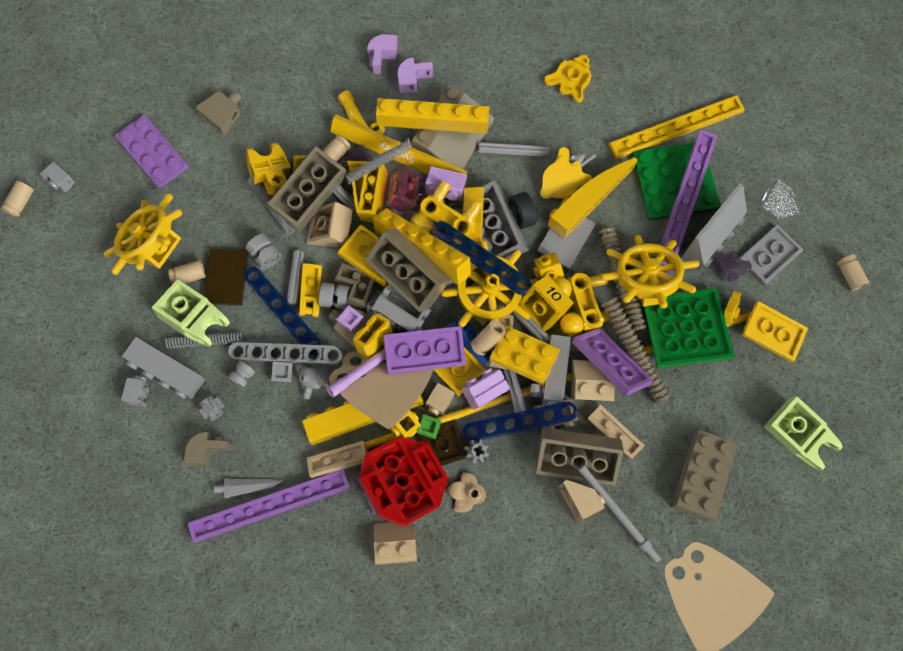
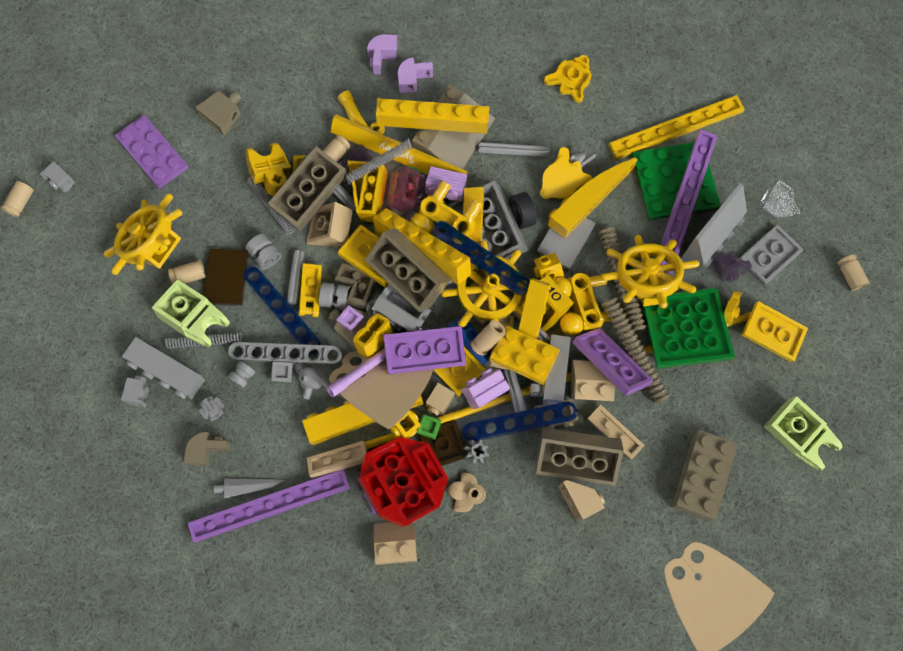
(534, 307): none -> yellow tile
(644, 543): light grey bar -> none

